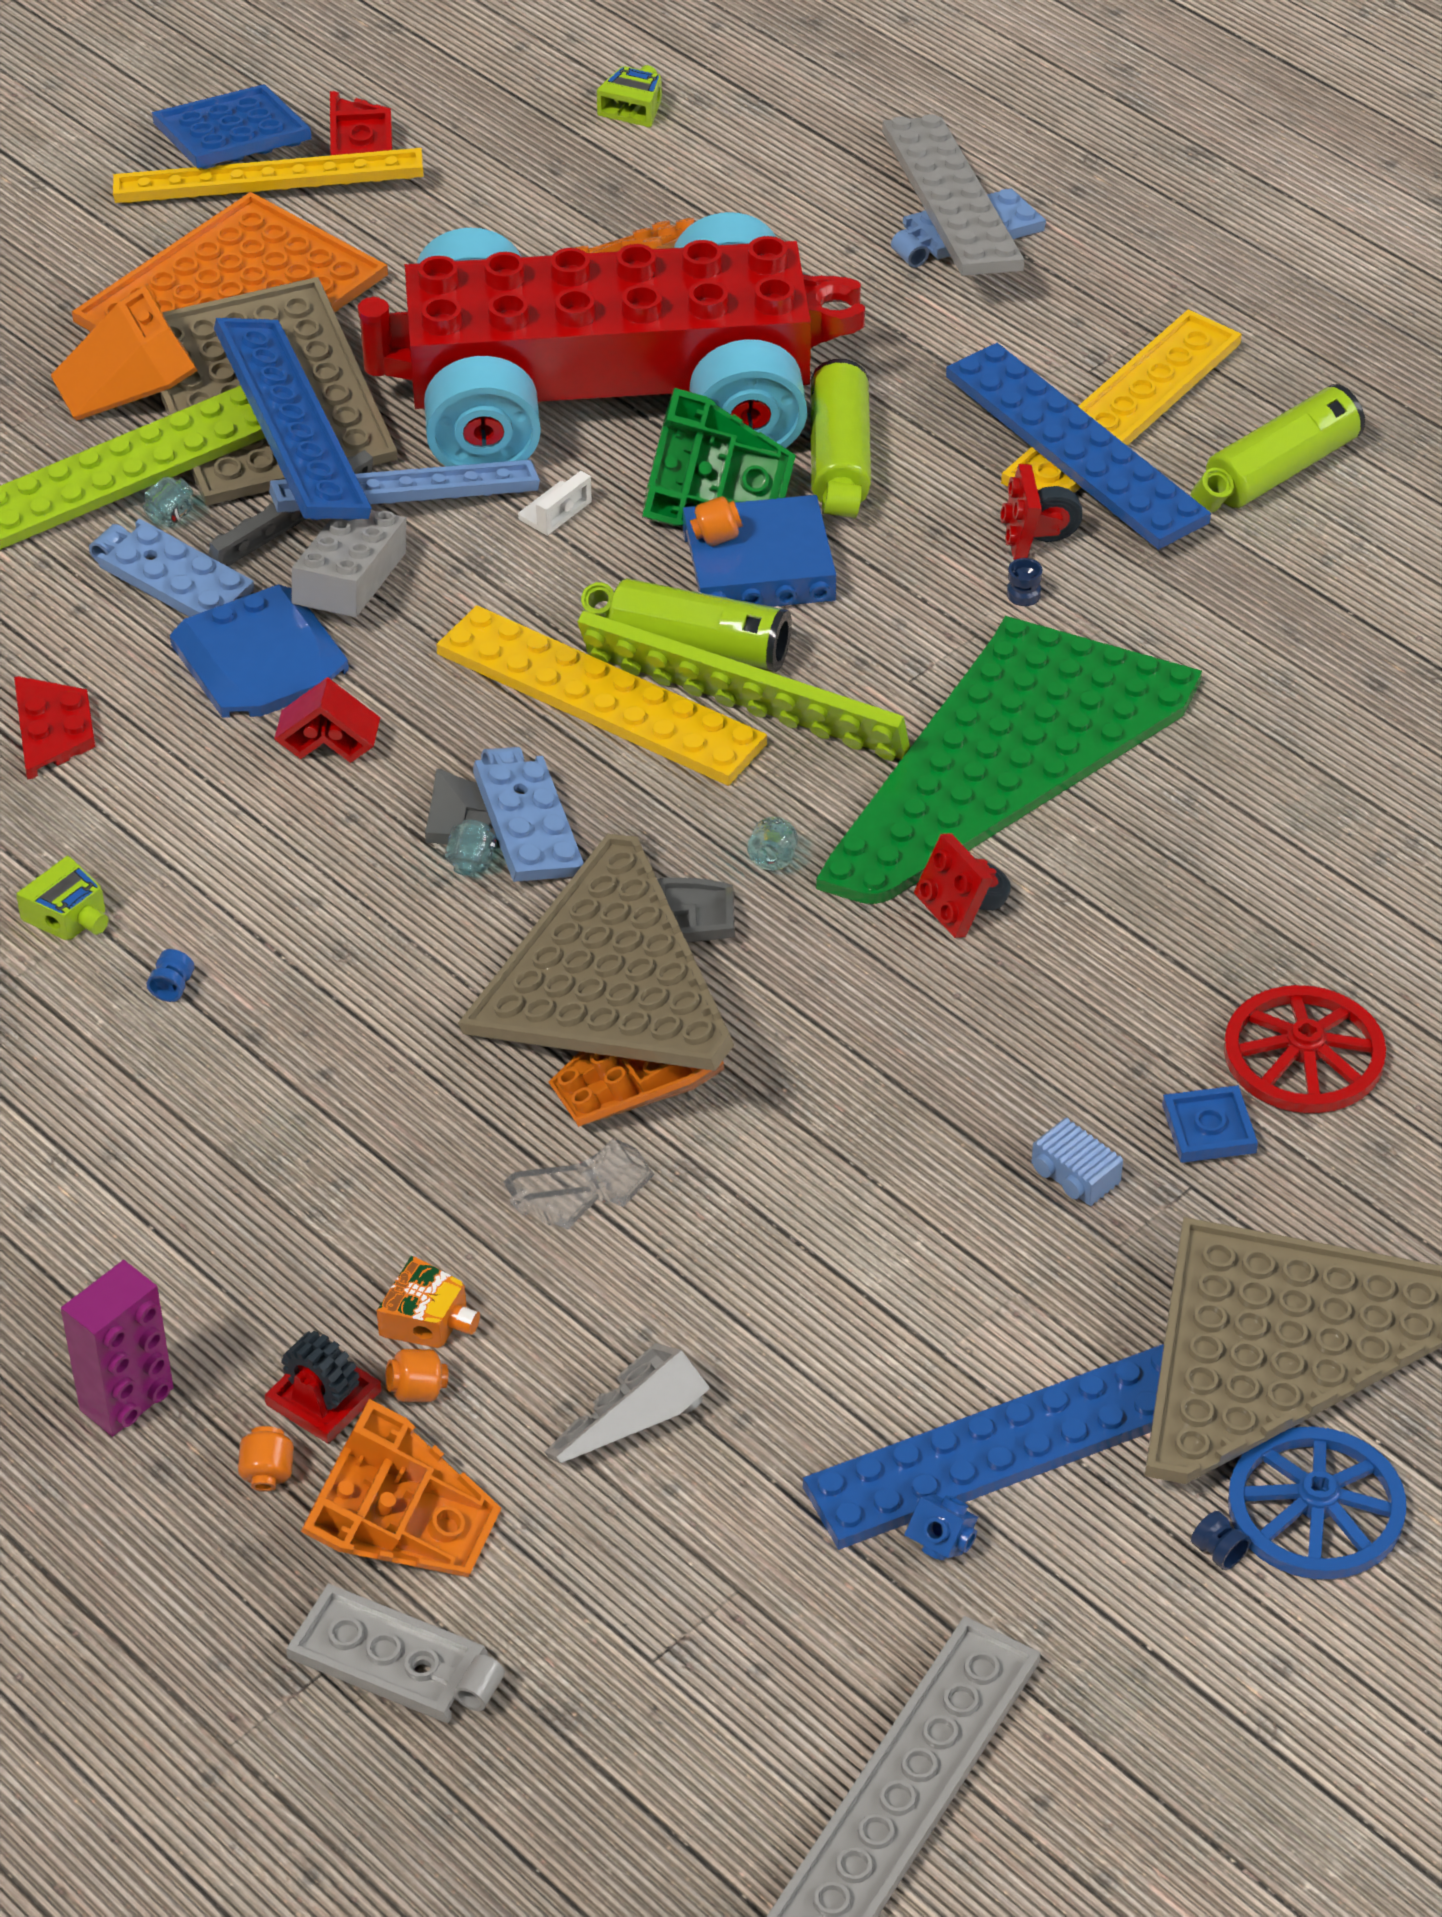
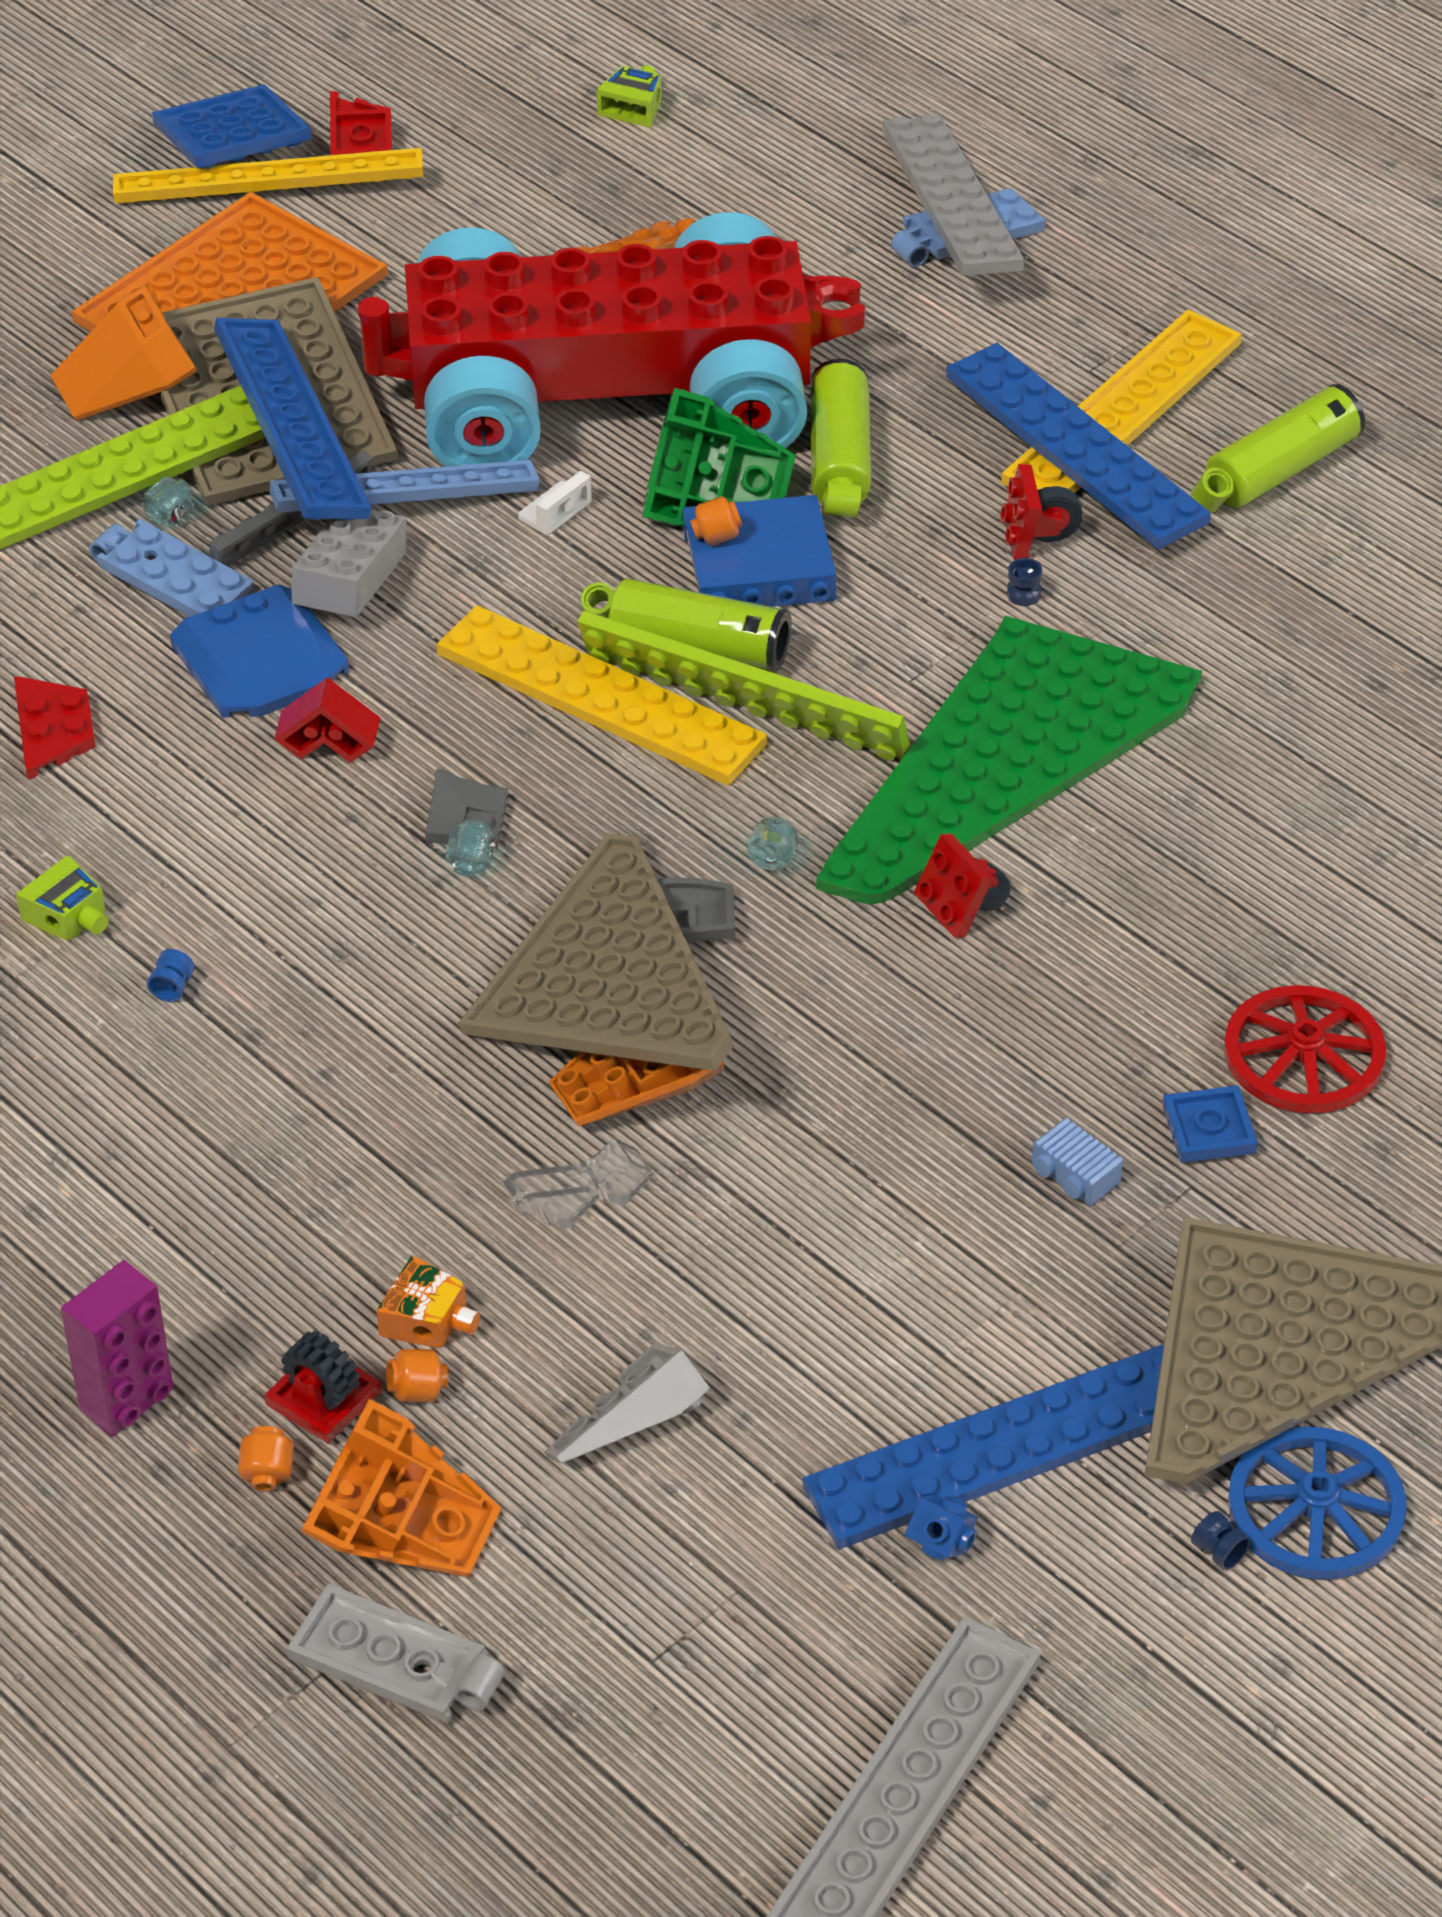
(527, 825): medium blue hinge -> none

